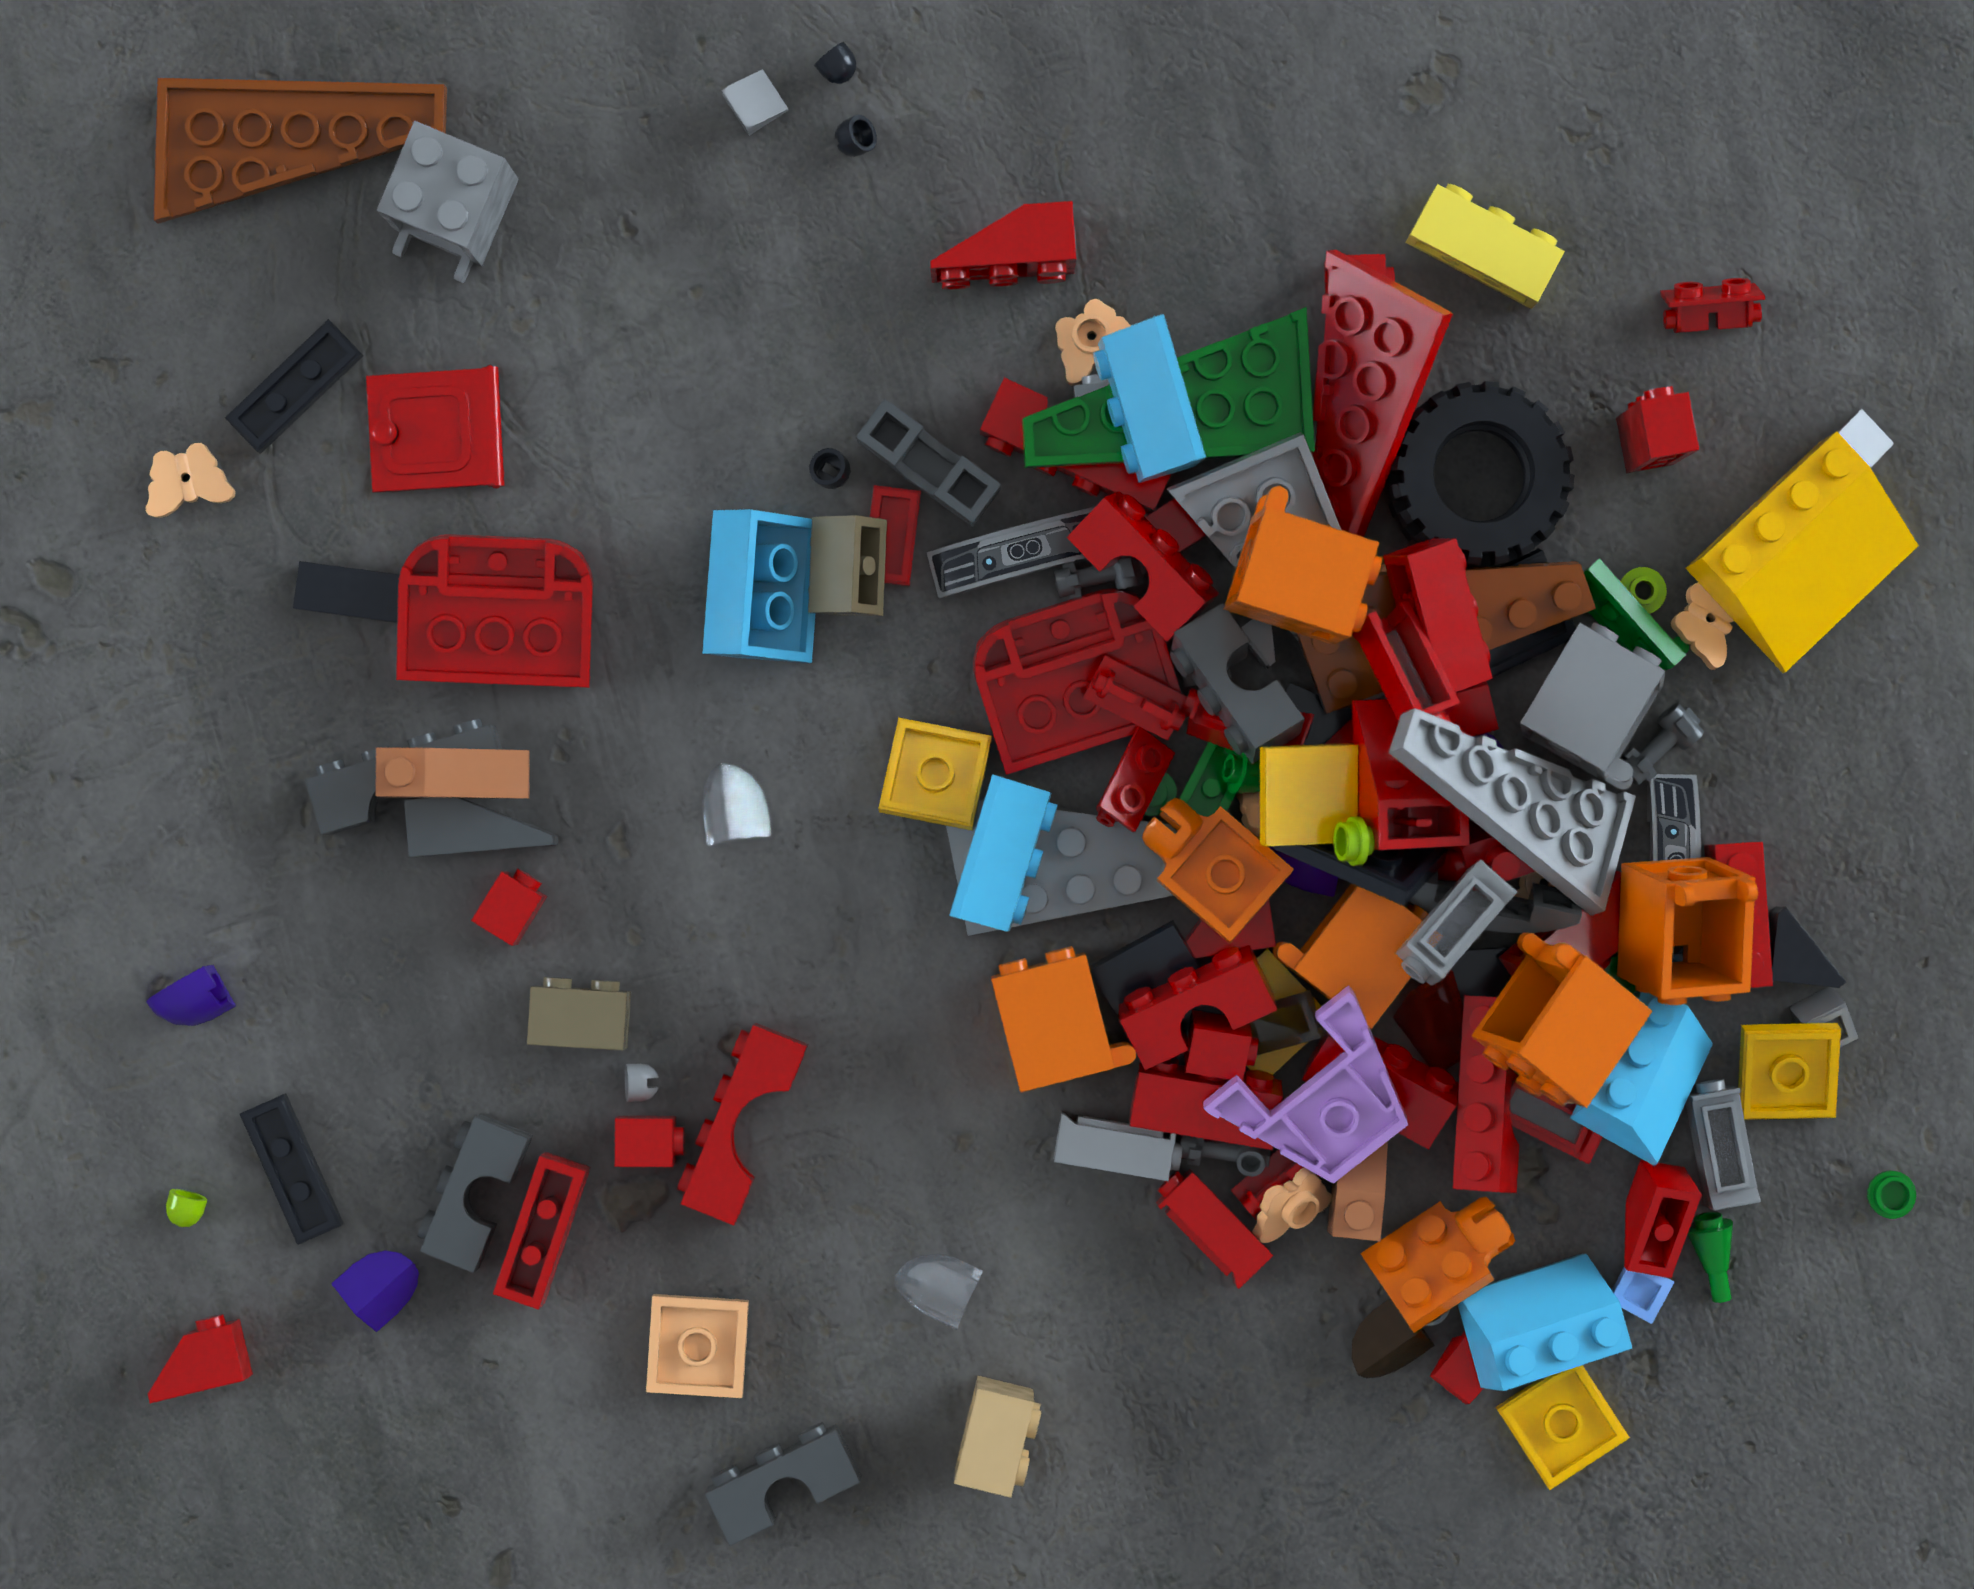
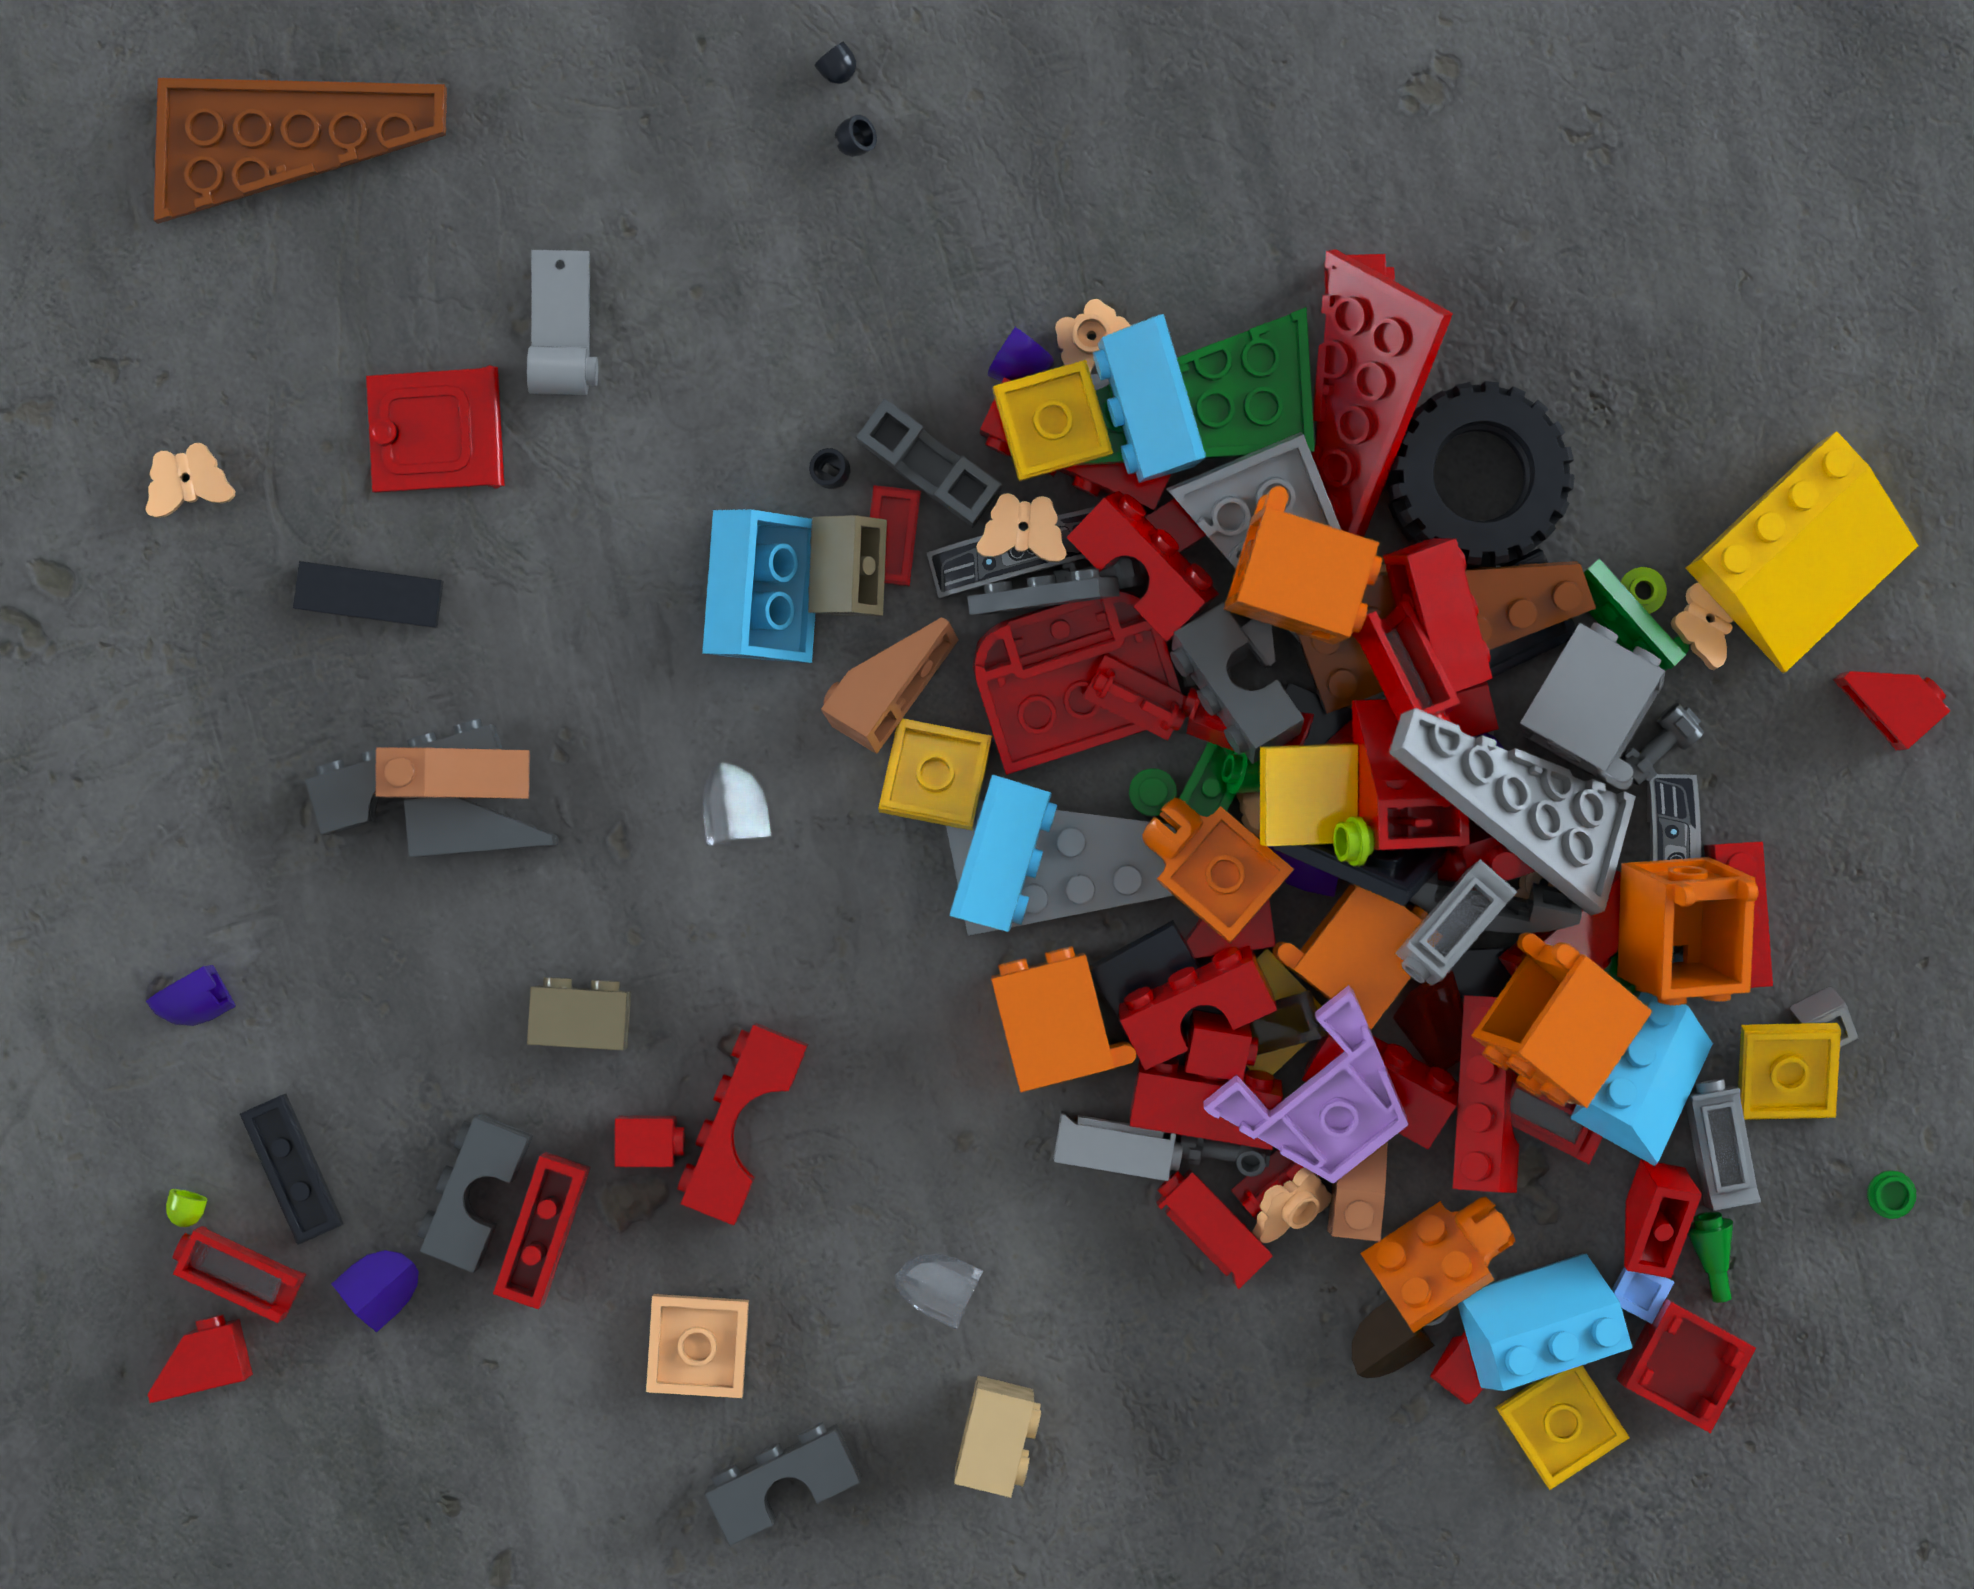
(237, 1273): none -> red window
(294, 386): black tile -> none
(447, 196): light grey container -> none
(495, 612): red plate -> none
(510, 906): red brick -> none
(560, 324): none -> light grey door
(636, 1082): light grey hinge -> none
(754, 101): light grey slope -> none
(883, 688): none -> nougat slope
(1003, 529): none -> light nougat animal
(1019, 358): none -> dark purple brick
(1024, 243): red slope -> none
(1043, 592): none -> dark grey plate
(1052, 420): none -> yellow tile
(1134, 781): red hinge -> none
(1486, 244): light yellow brick -> none
(1657, 430): red brick -> none
(1686, 1365): none -> red container
(1730, 301): red hinge -> none
(1796, 955): black slope -> none
(1865, 437): slope -> none
(1896, 704): none -> red slope

